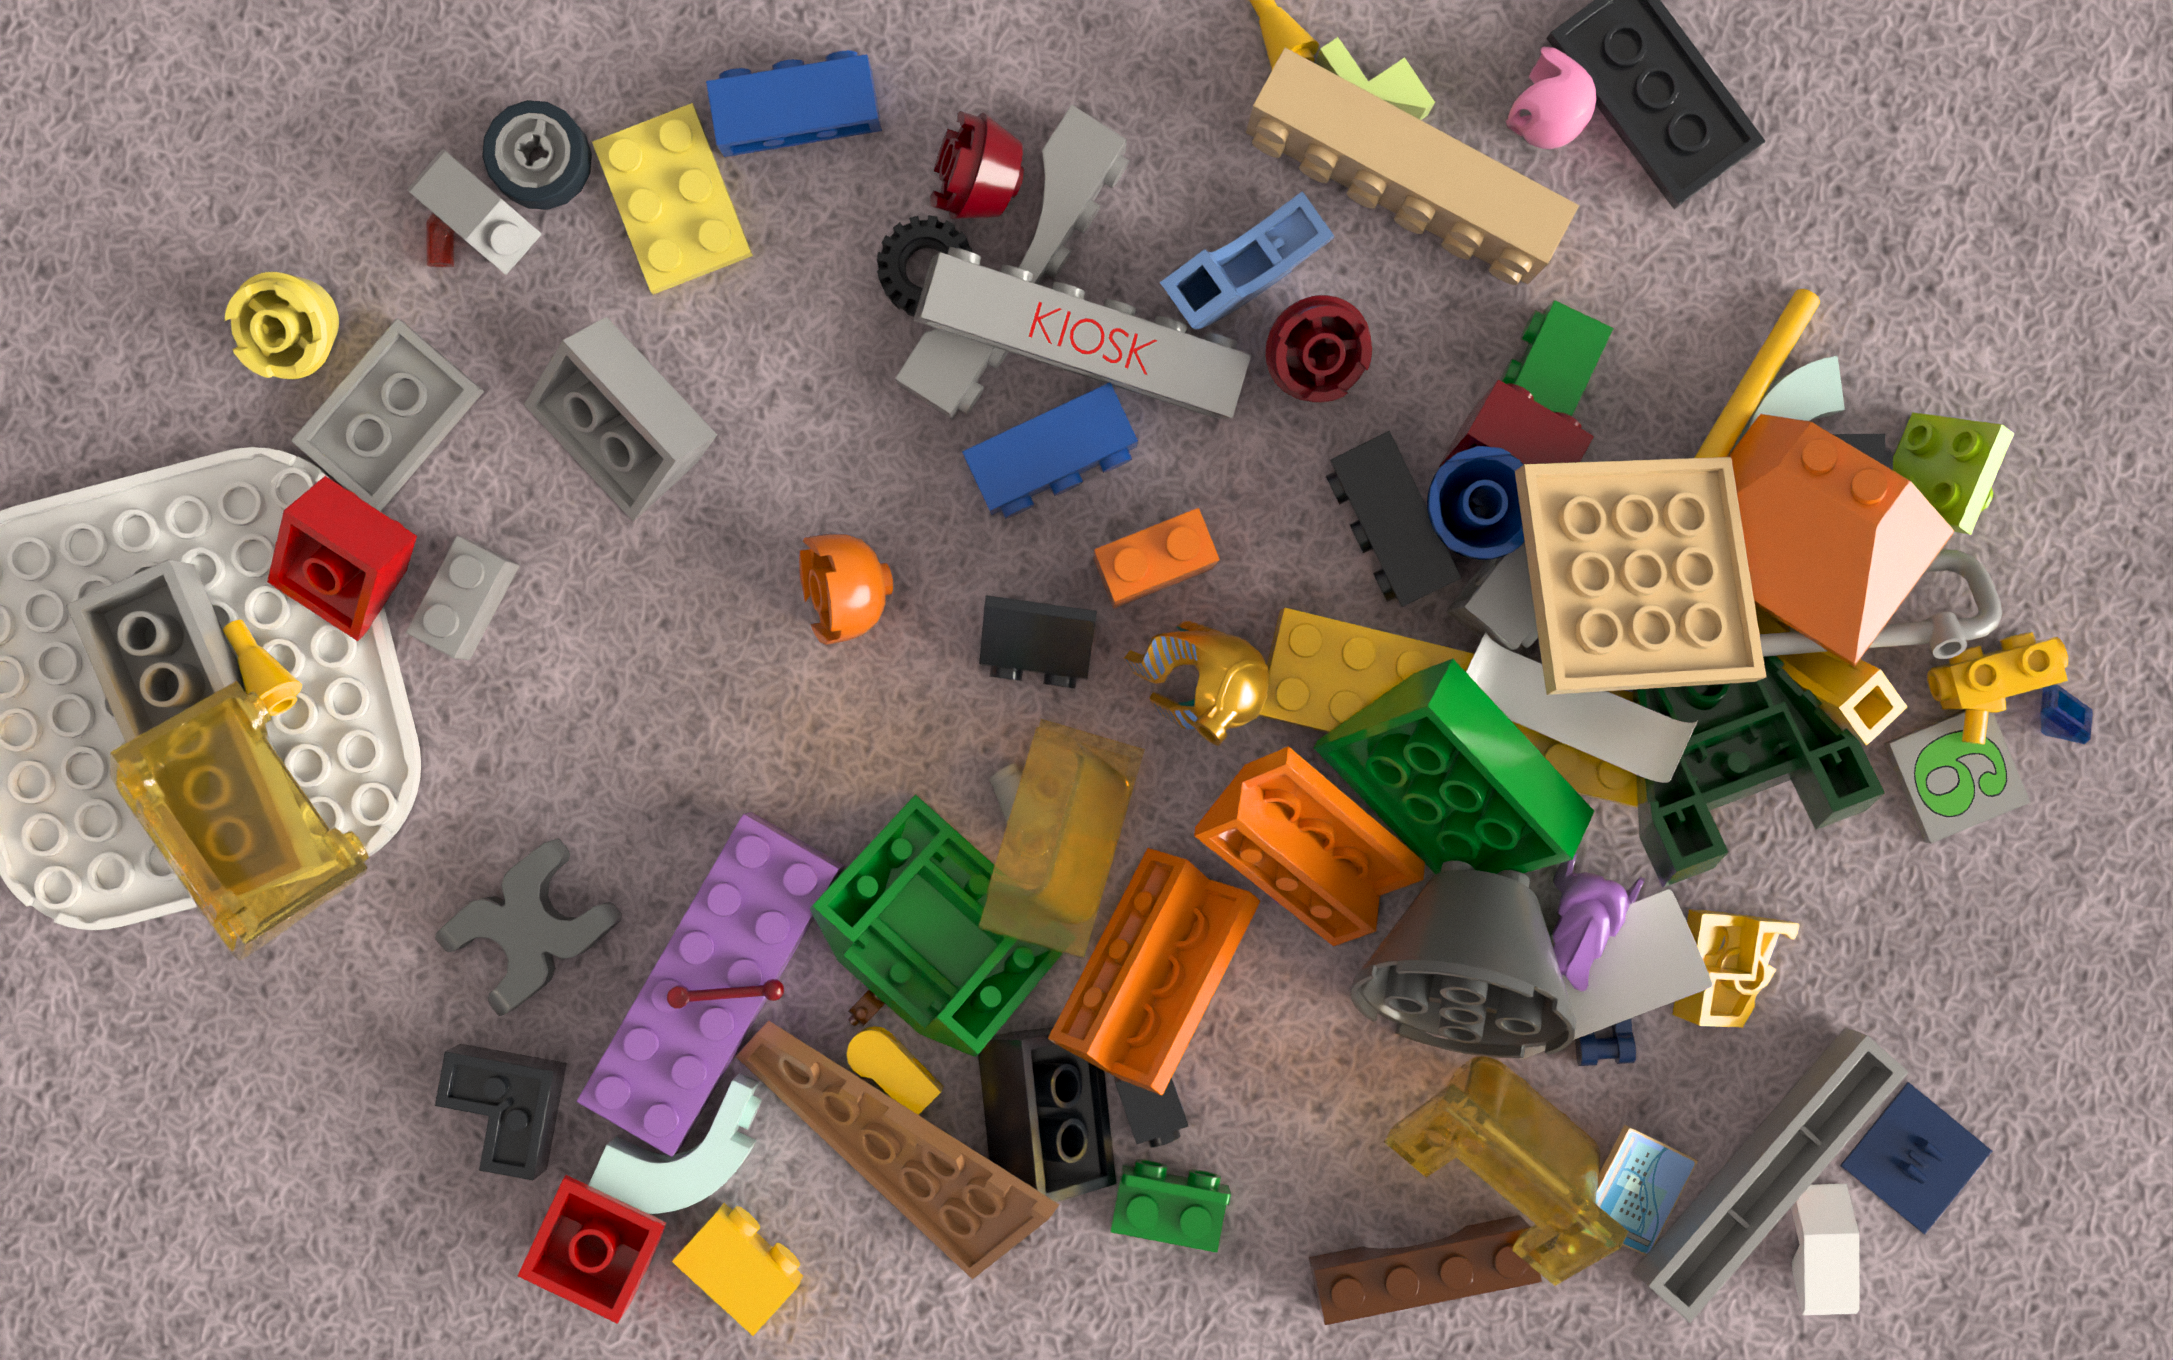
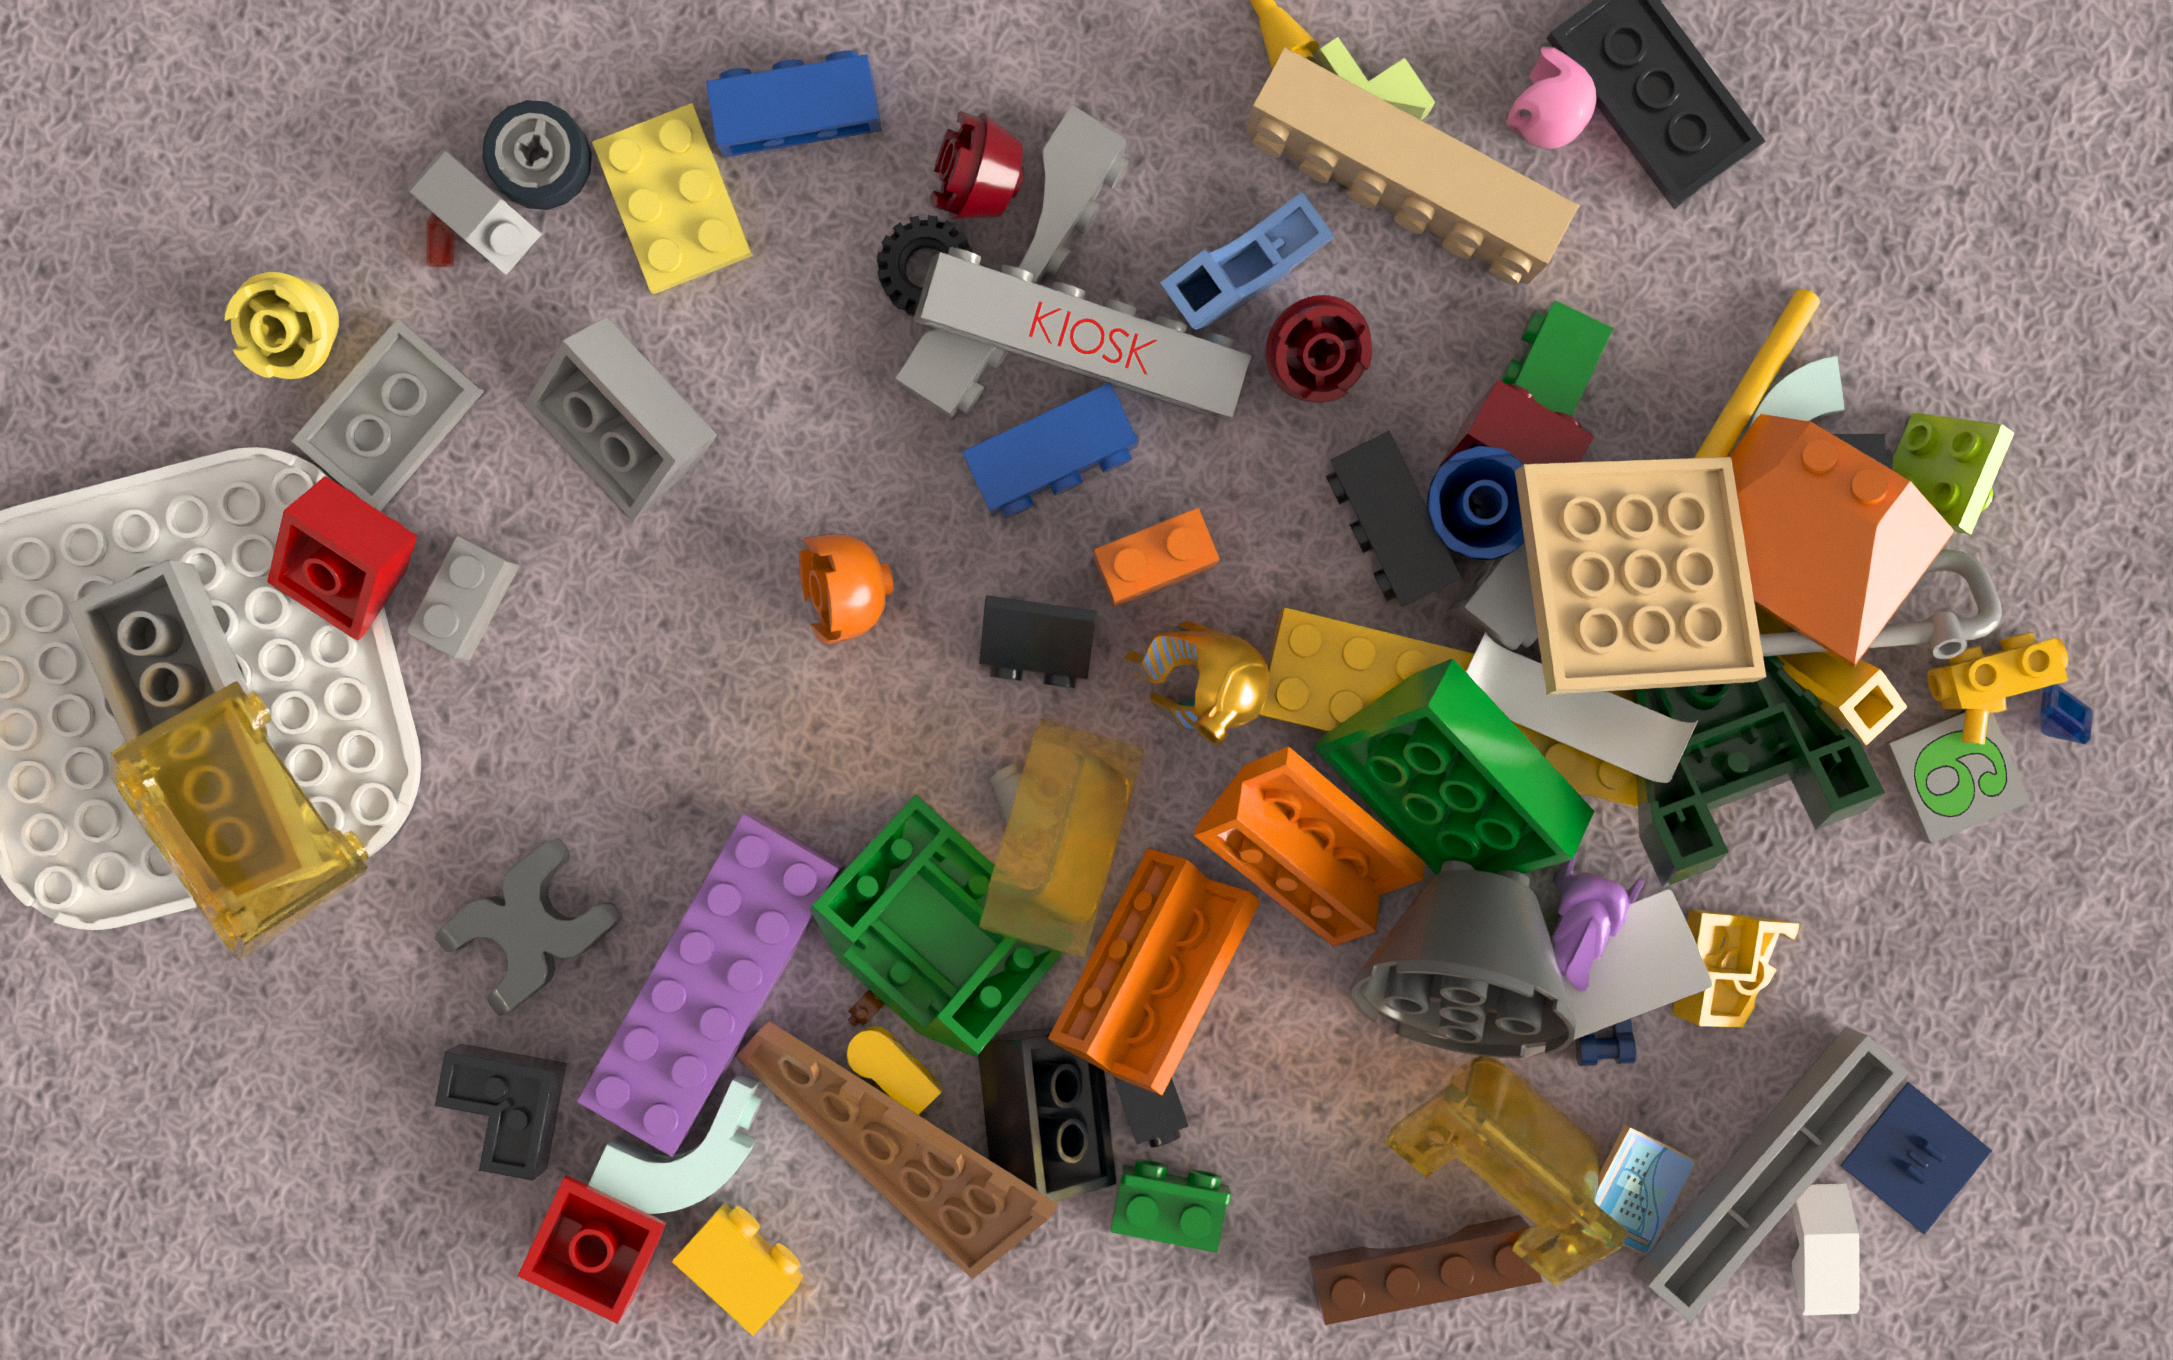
(262, 671): yellow cone -> none
(680, 995): dark red hinge -> none

